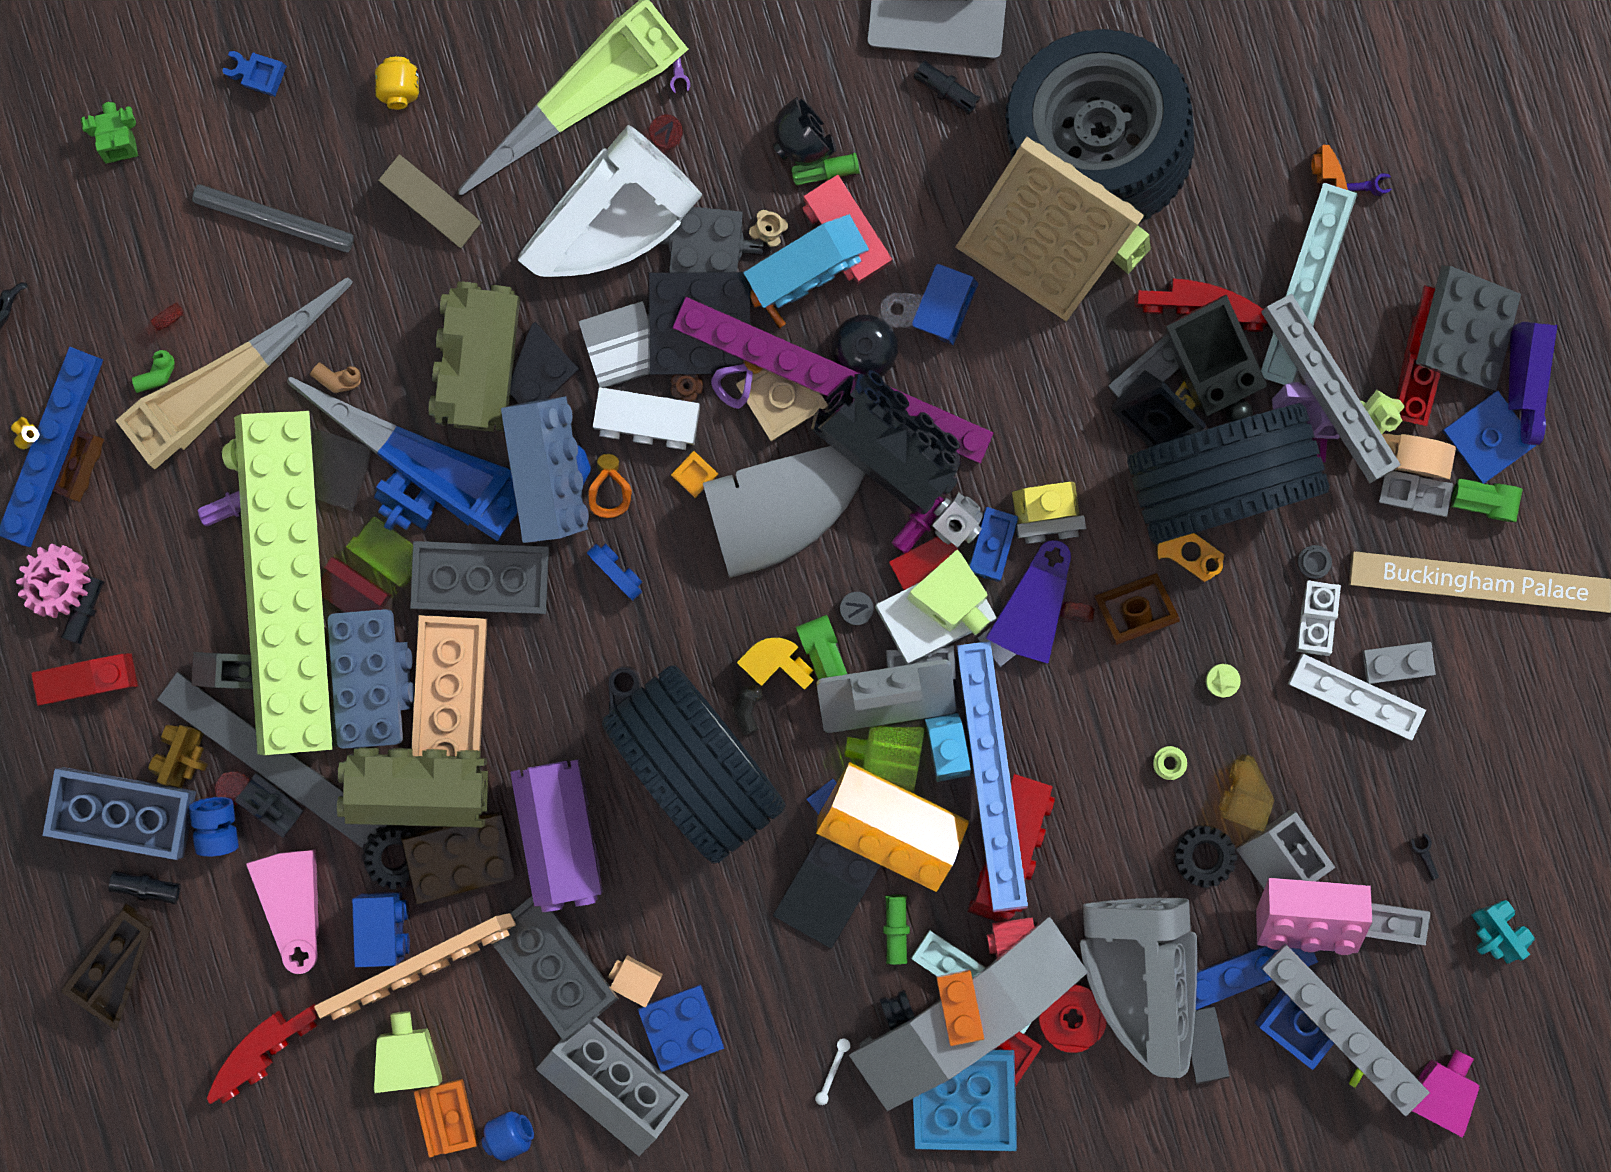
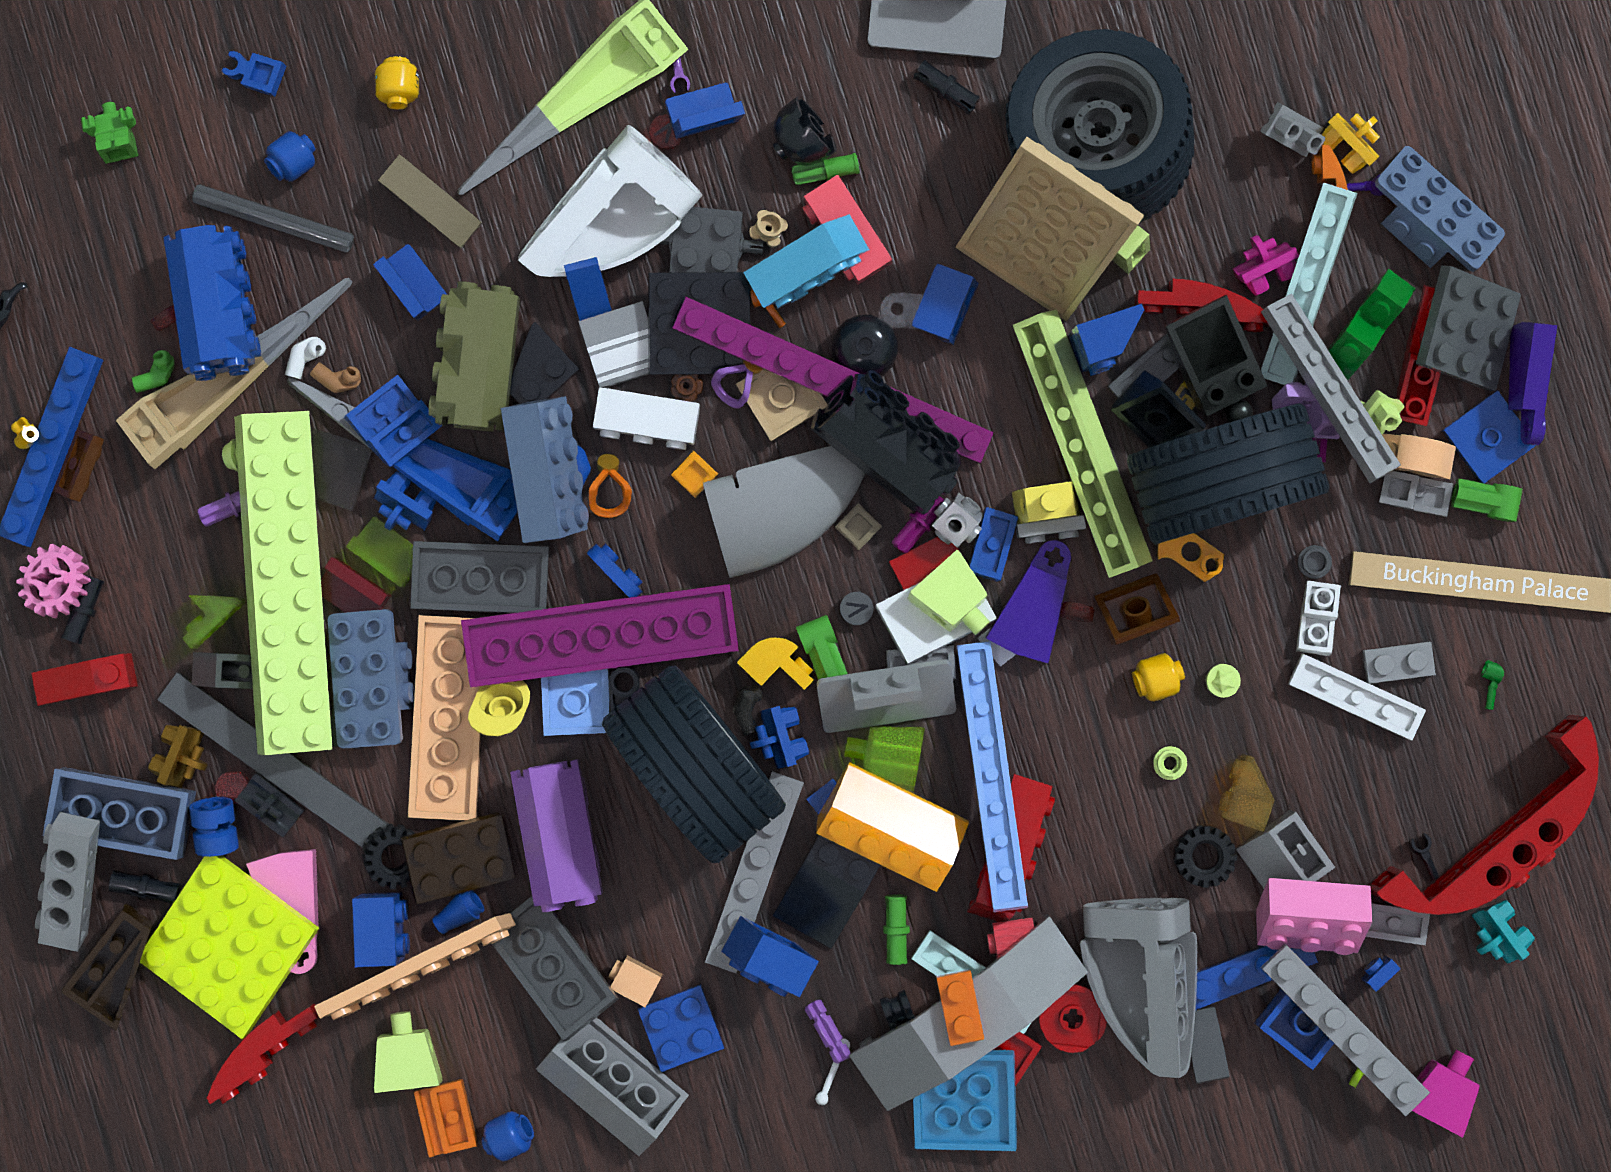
(67, 905): none -> light grey brick
(211, 301): none -> blue brick
(217, 611): none -> clear neon green slope
(228, 944): none -> neon yellow plate
(290, 156): none -> blue head
(302, 353): none -> white arm
(392, 421): none -> blue slope
(411, 281): none -> blue panel
(413, 788): olive brick -> none
(459, 911): none -> blue cone
(499, 708): none -> light yellow piece
(575, 703): none -> light blue tile
(587, 288): none -> blue tile
(599, 635): none -> magenta plate
(703, 110): none -> blue panel
(754, 871): none -> light grey plate
(769, 958): none -> blue brick
(775, 739): none -> blue hips
(827, 1031): none -> medium lavender axle
(858, 526): none -> dark tan tile
(948, 747): medium azure torso -> none
(1082, 443): none -> yellowish green brick
(1103, 339): none -> blue slope
(1158, 677): none -> yellow head
(1262, 259): none -> dark pink hips
(1294, 130): none -> light grey hips
(1341, 130): none -> yellow hips
(1369, 322): none -> green arch
(1379, 972): none -> blue plate
(1435, 214): none -> sand blue bracket
(1494, 673): none -> green hand
(1557, 806): none -> red slope

